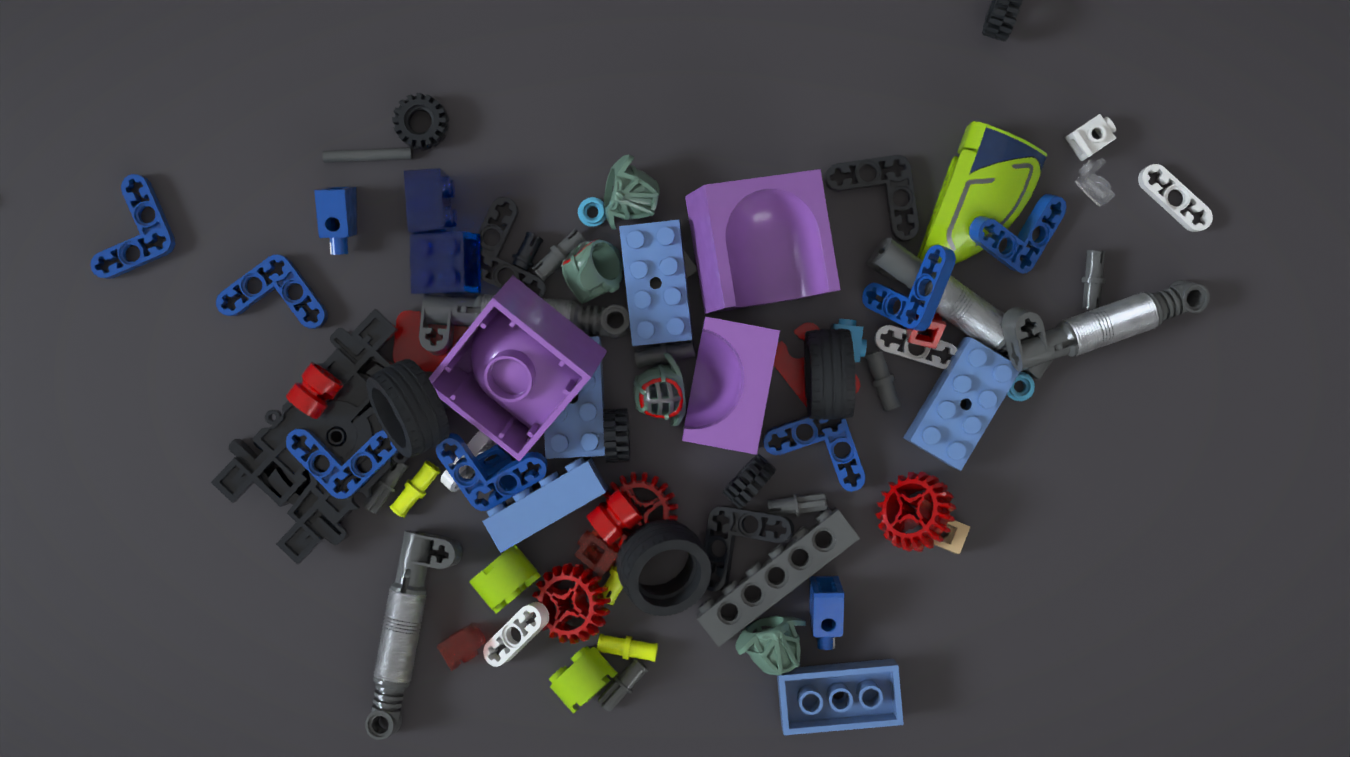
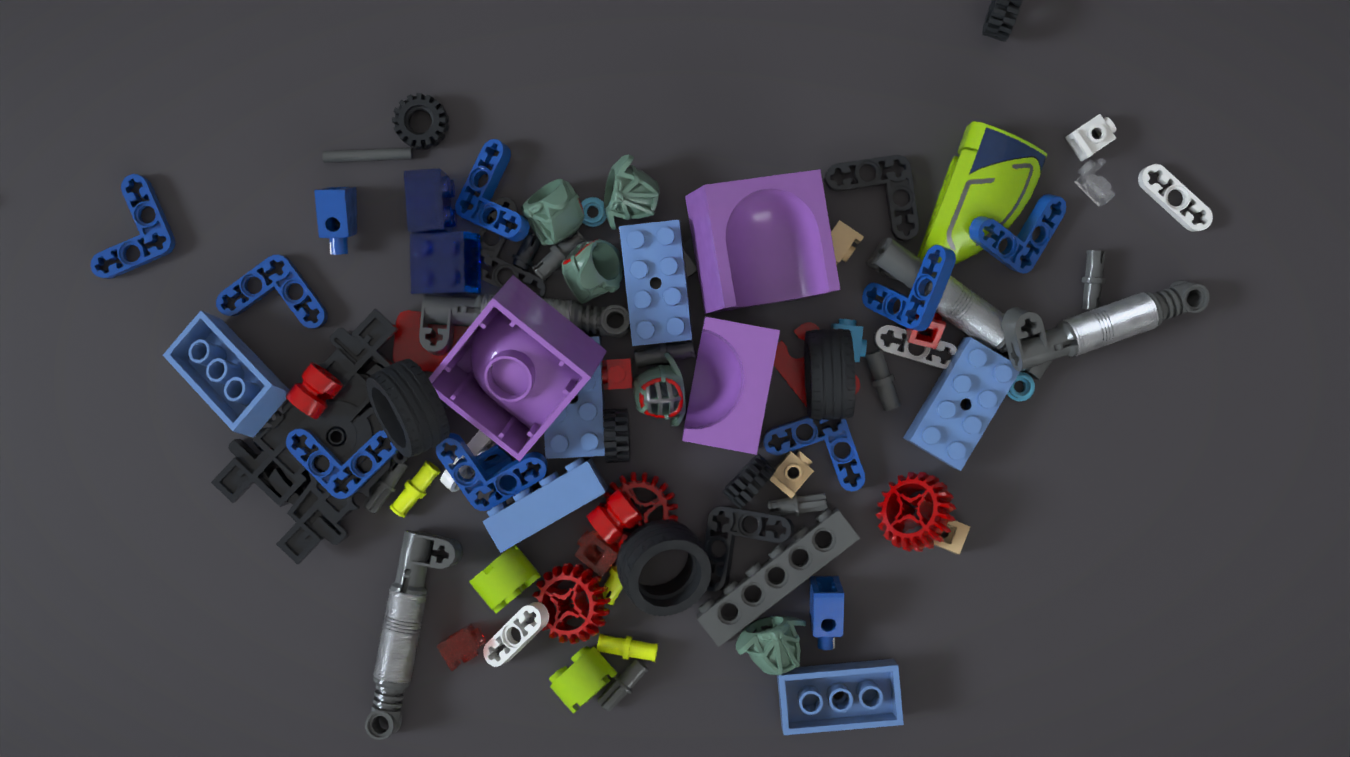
(226, 374): none -> medium blue brick
(482, 204): none -> blue beam
(554, 212): none -> sand green piece
(617, 374): none -> red brick
(781, 478): none -> tan brick
(842, 239): none -> tan brick

